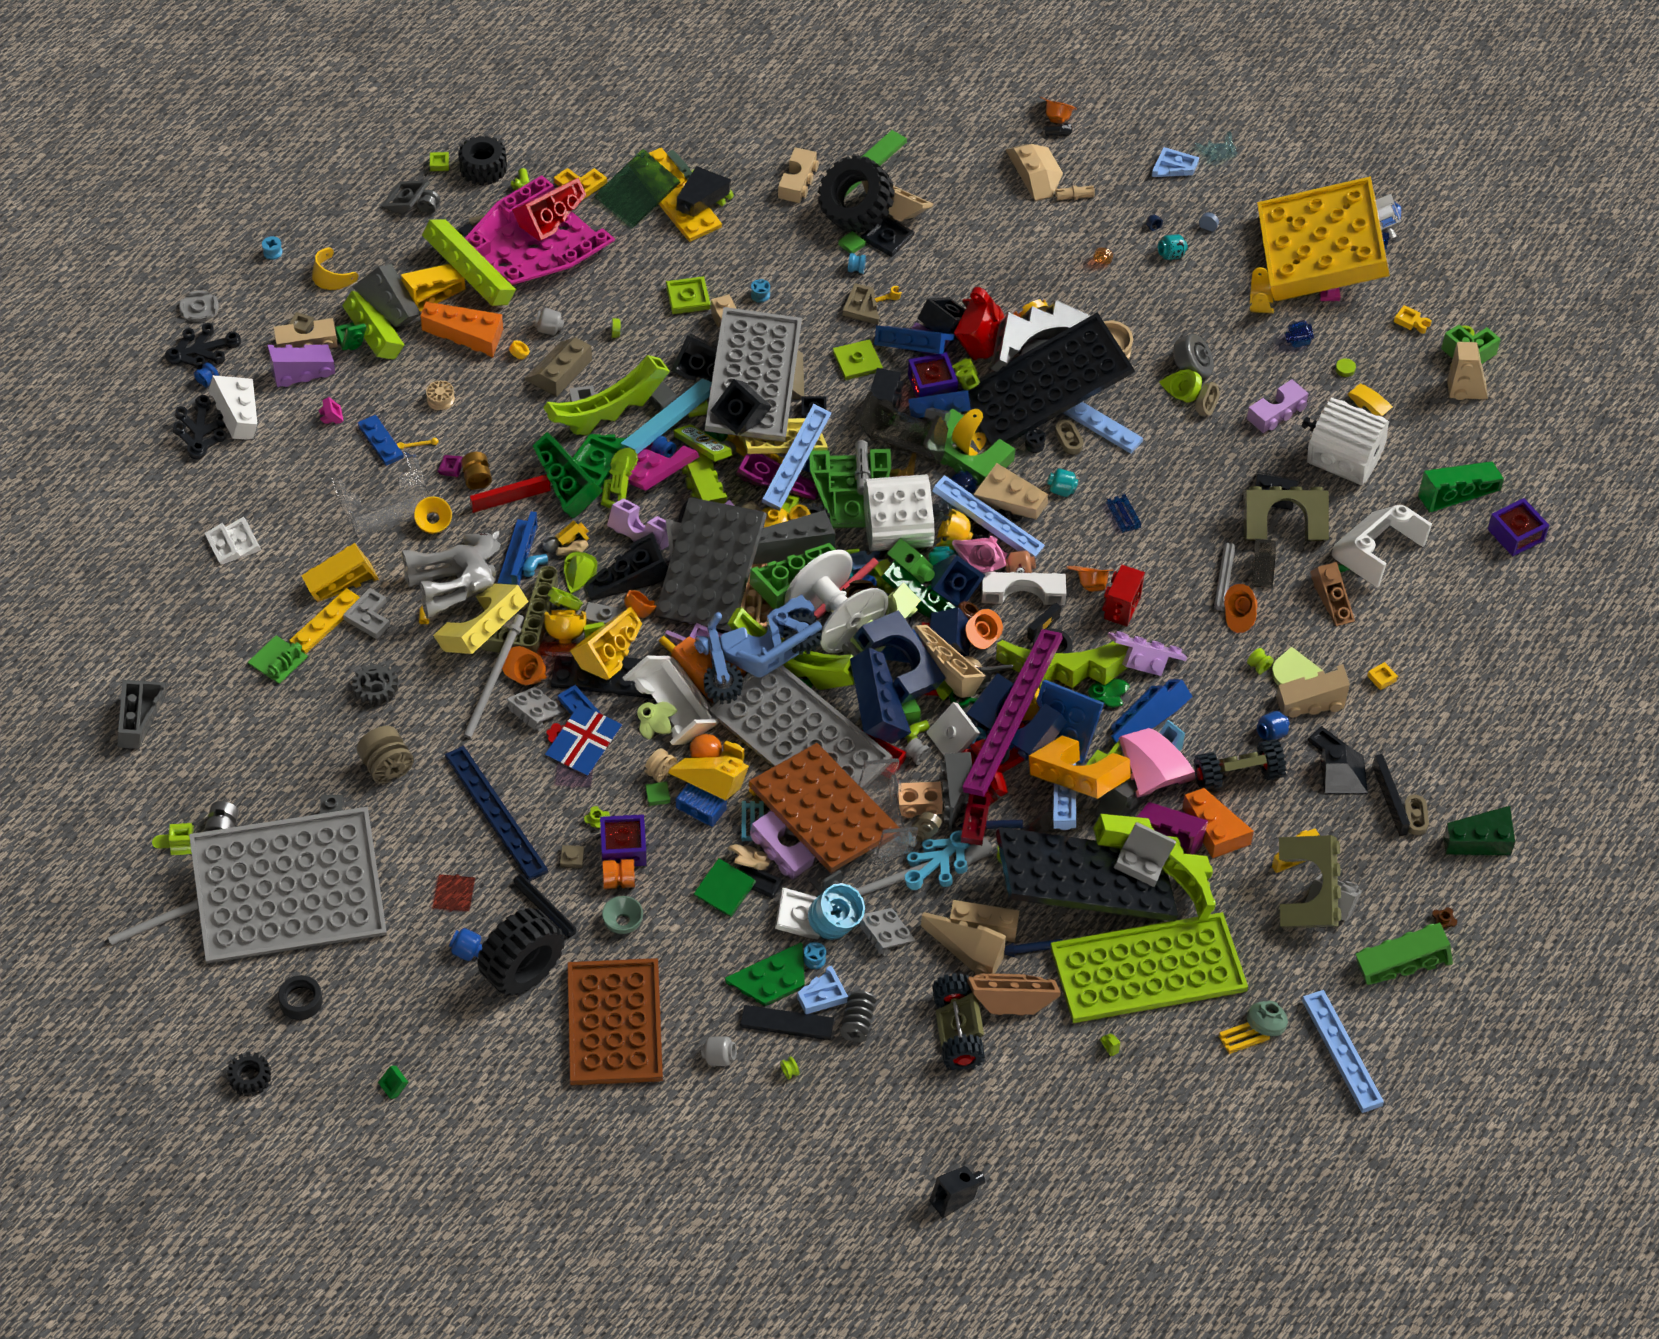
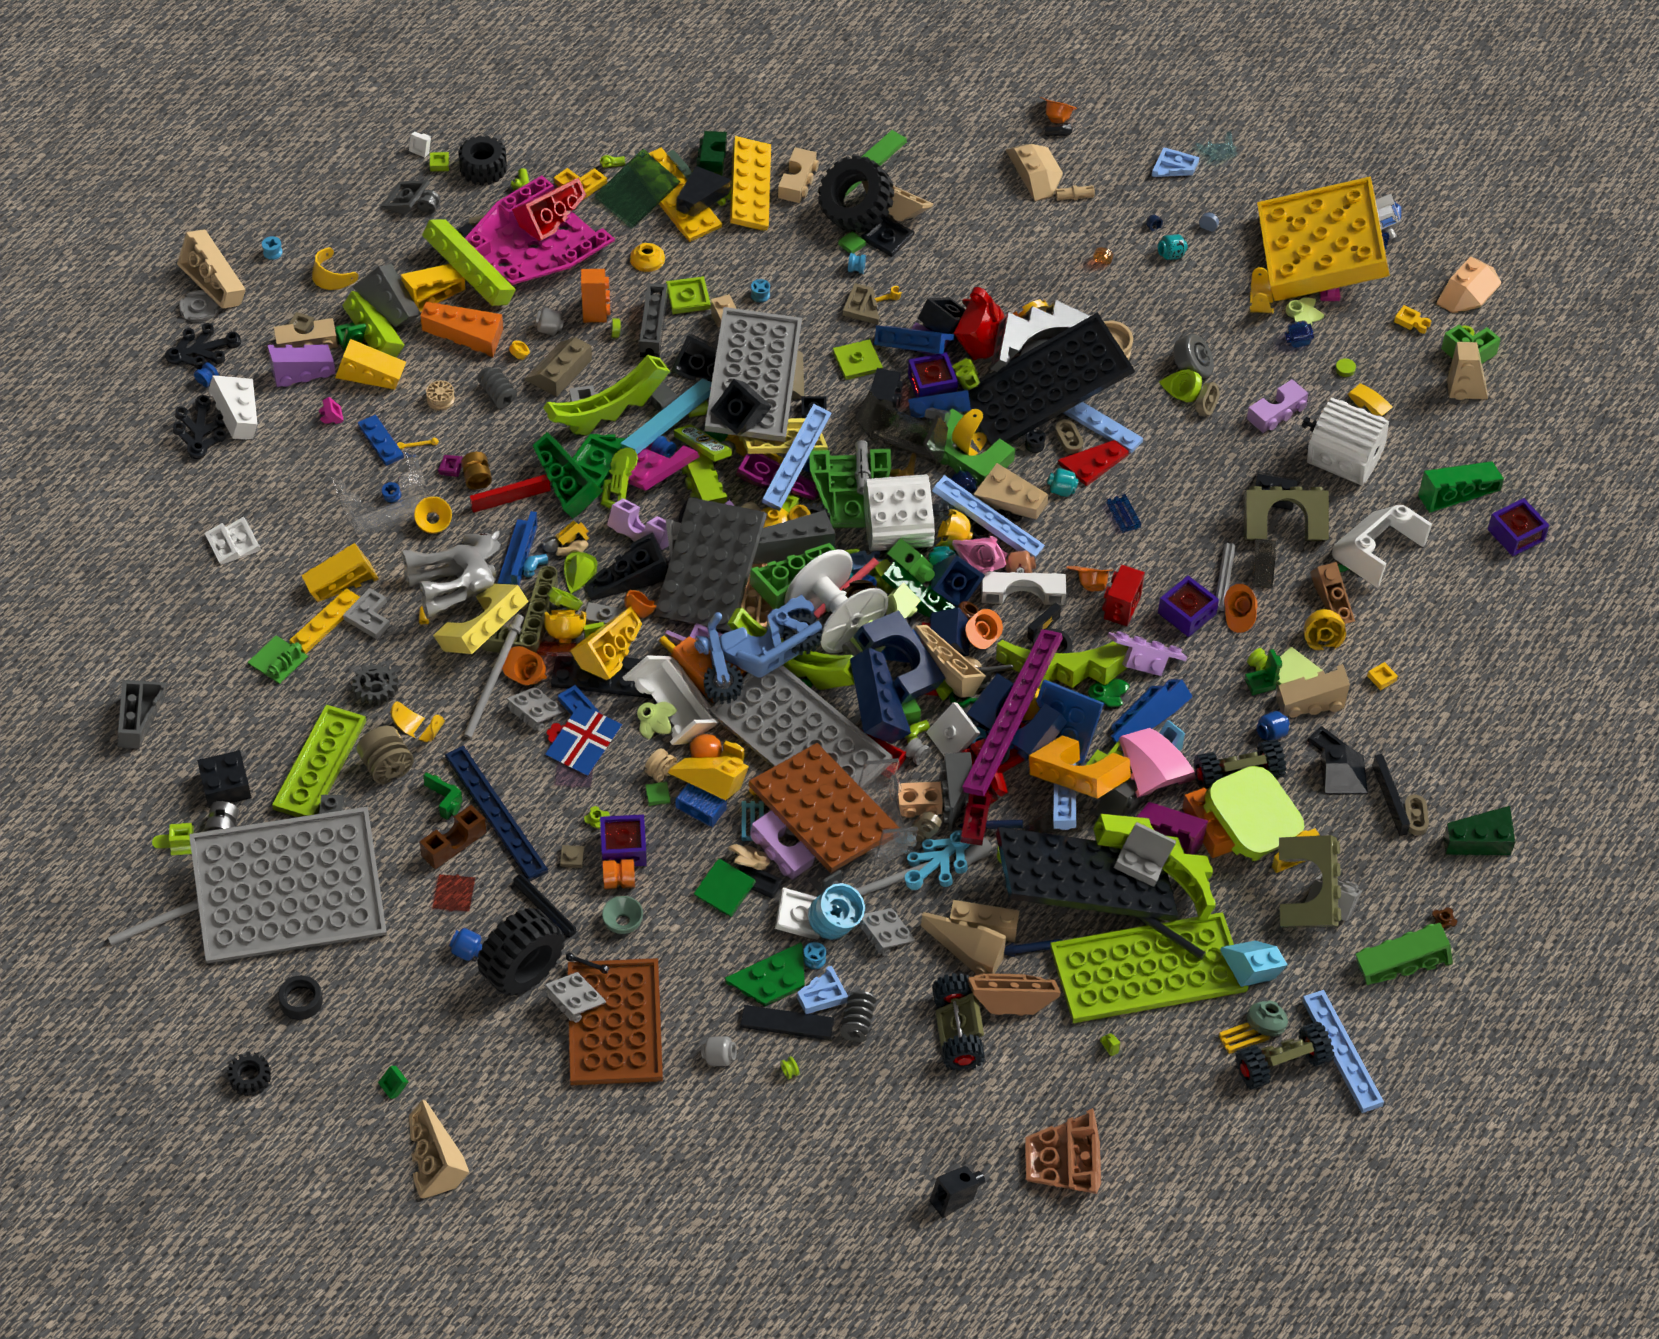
(210, 270): none -> tan wedge
(224, 778): none -> black brick
(319, 762): none -> lime plate
(369, 366): none -> yellow wedge
(391, 486): none -> blue bush
(409, 721): none -> yellow piece
(420, 144): none -> white tile
(437, 1155): none -> tan wedge
(440, 848): none -> reddish brown arch
(452, 795): none -> green bracket
(497, 386): none -> dark grey piece
(573, 995): none -> light grey hinge
(595, 295): none -> orange wedge
(603, 968): none -> black hinge
(608, 161): none -> lime arm
(647, 262): none -> yellow piece
(653, 320): none -> dark grey piece
(712, 151): none -> dark green arch
(750, 183): none -> yellow plate
(1066, 1155): none -> nougat wedge
(1094, 462): none -> red wing
(1173, 936): none -> black bar
(1188, 606): none -> dark purple piece
(1253, 811): none -> tile
(1254, 962): none -> medium azure slope
(1254, 1061): none -> black plate
(1265, 679): none -> green bracket
(1304, 310): none -> yellowish green plate
(1324, 626): none -> yellow cylinder
(1469, 286): none -> light nougat wedge

